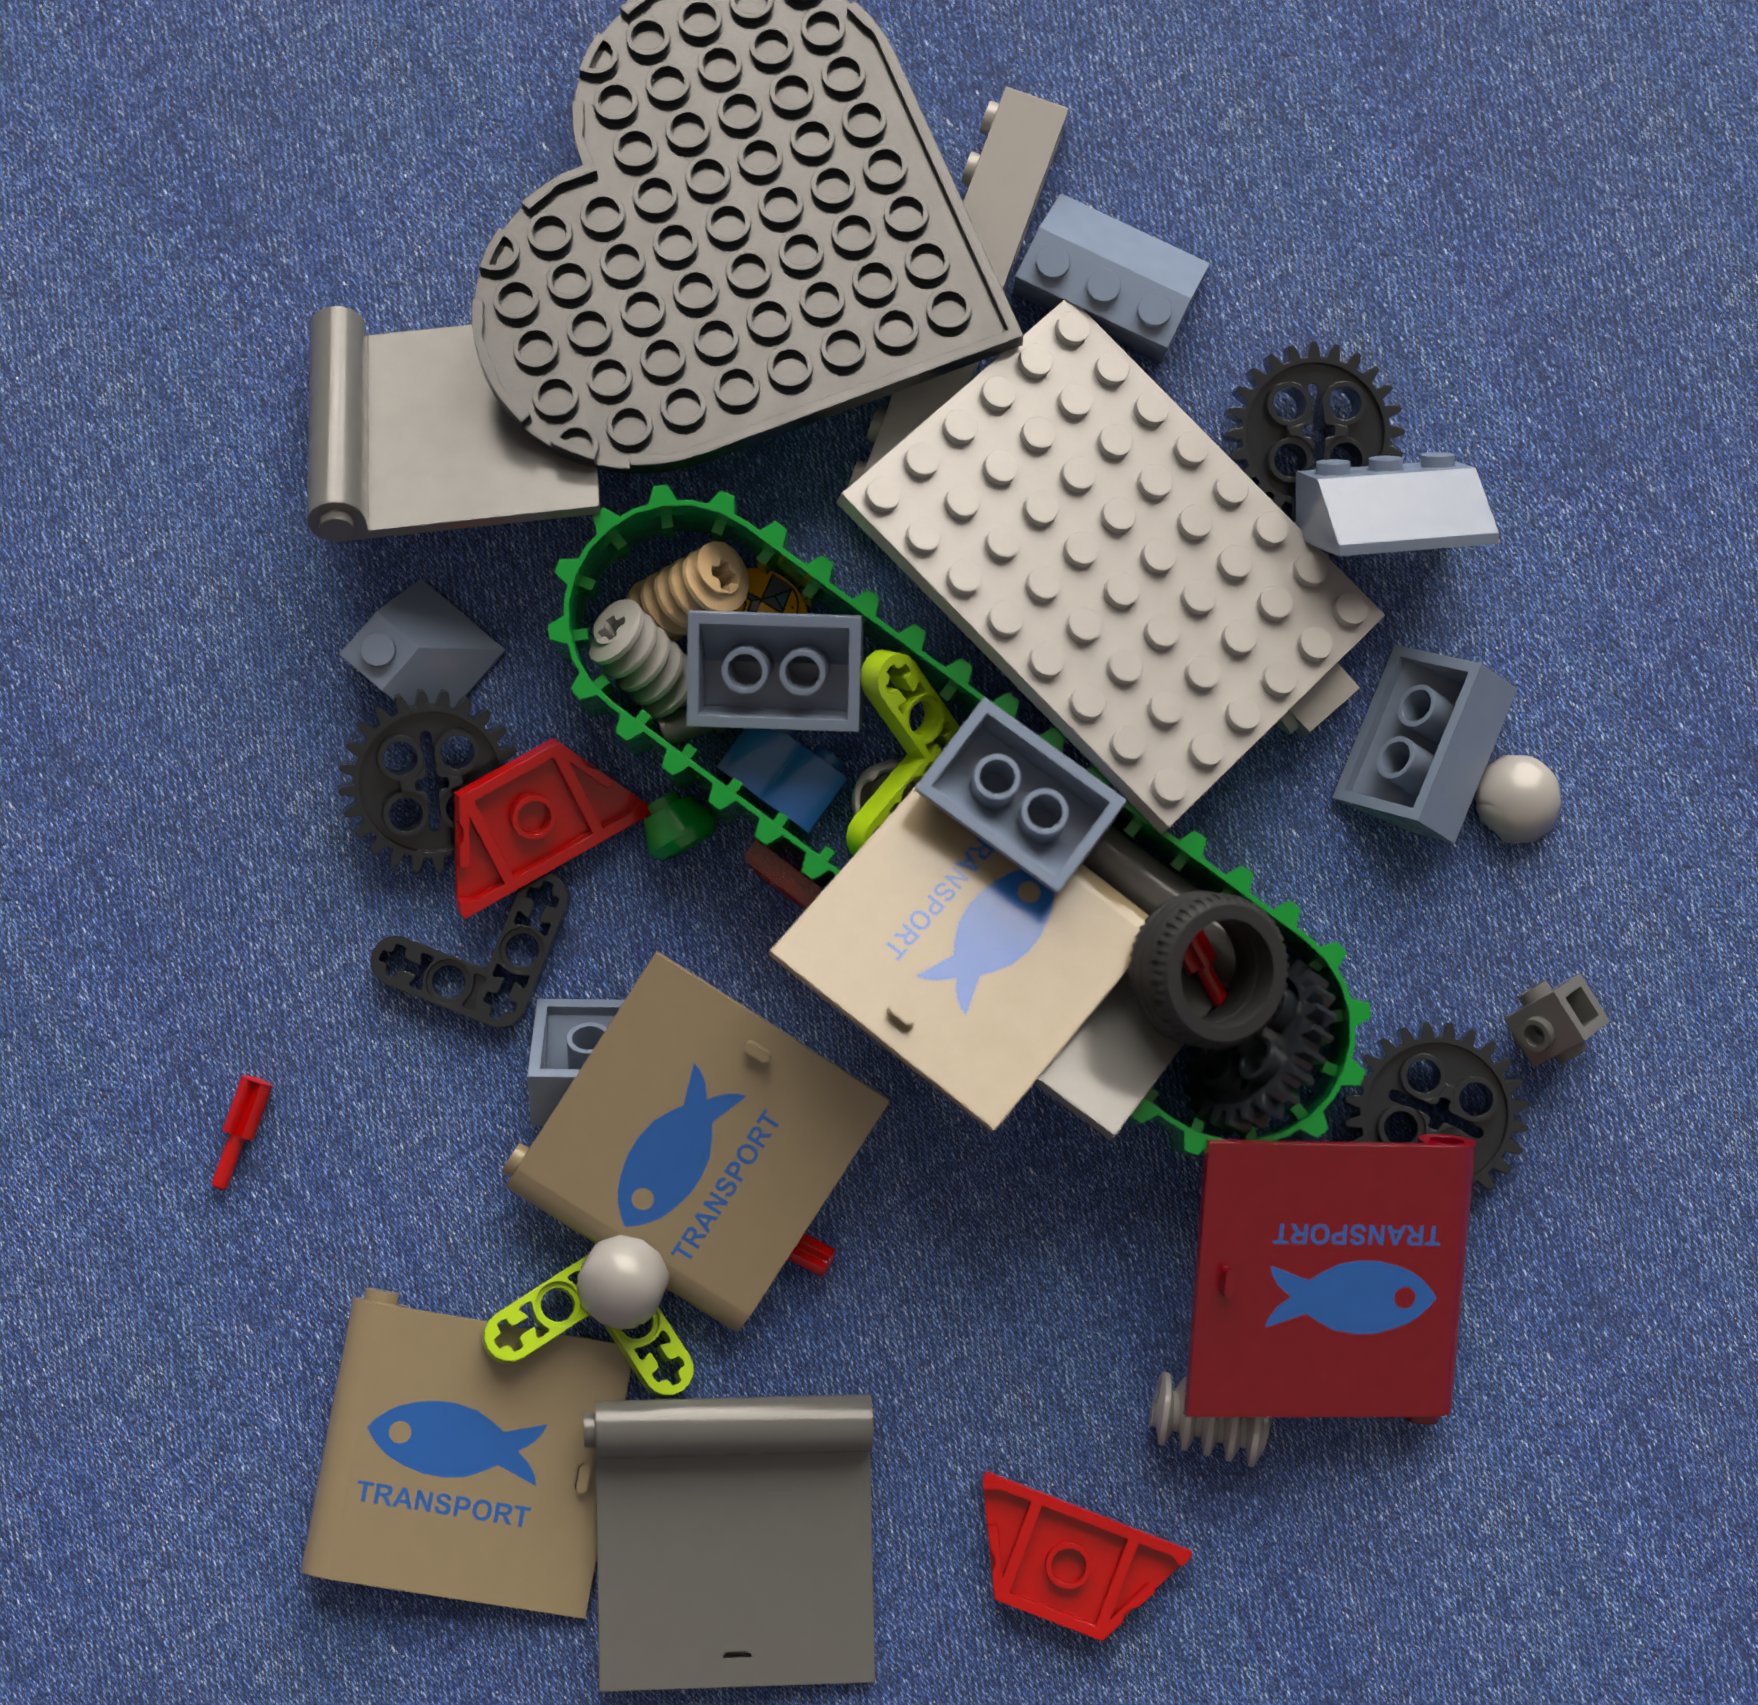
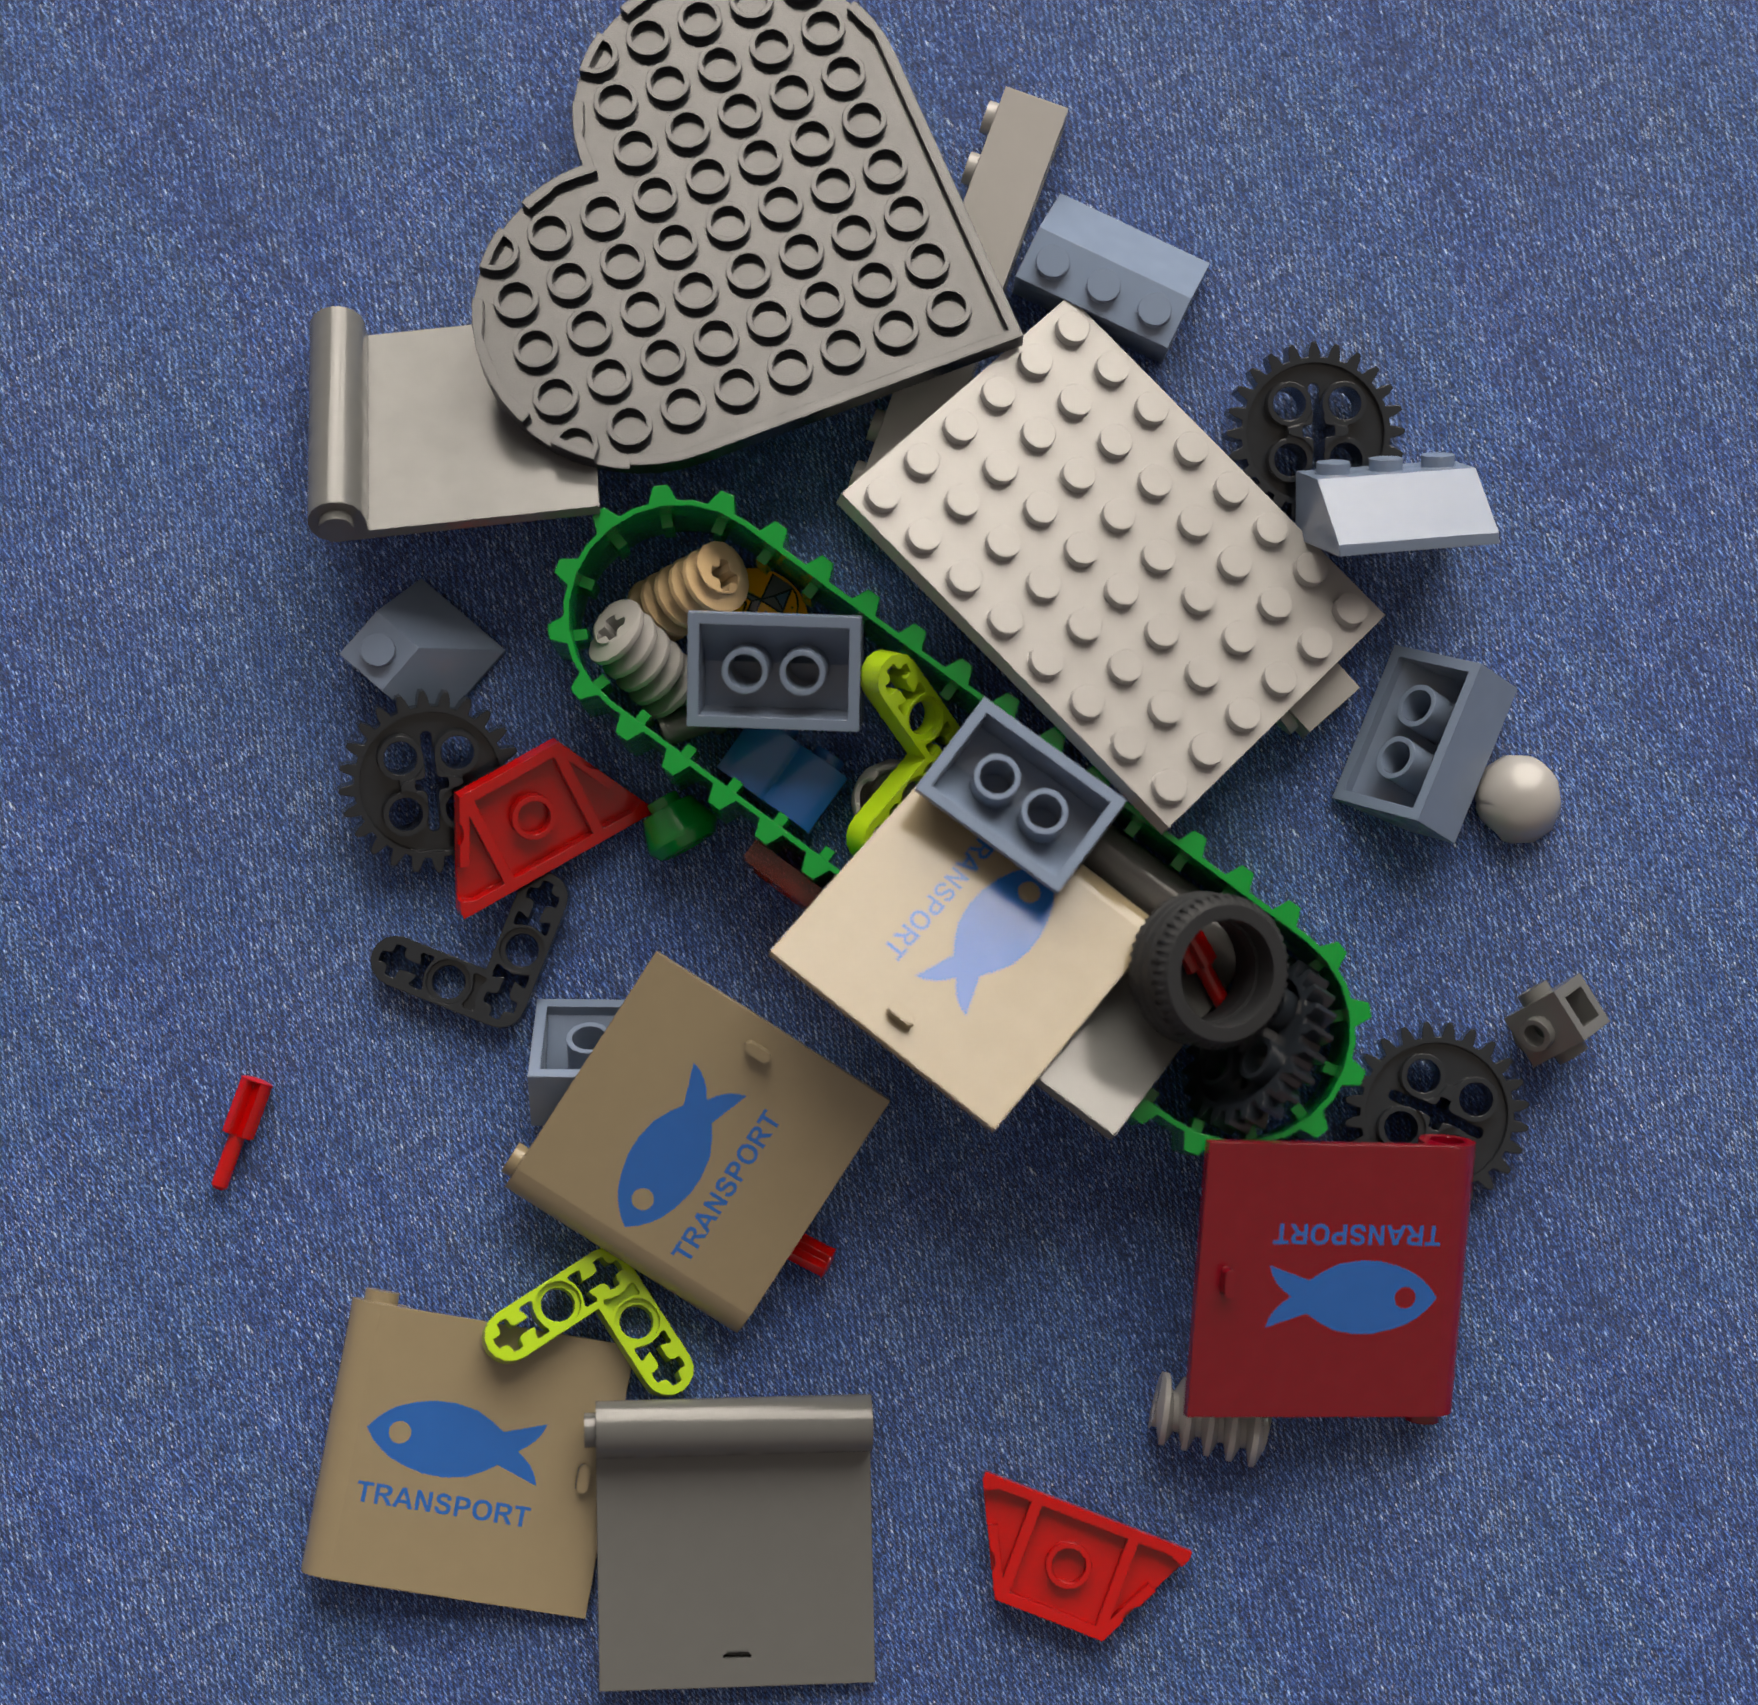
(622, 1282): light grey hair -> none

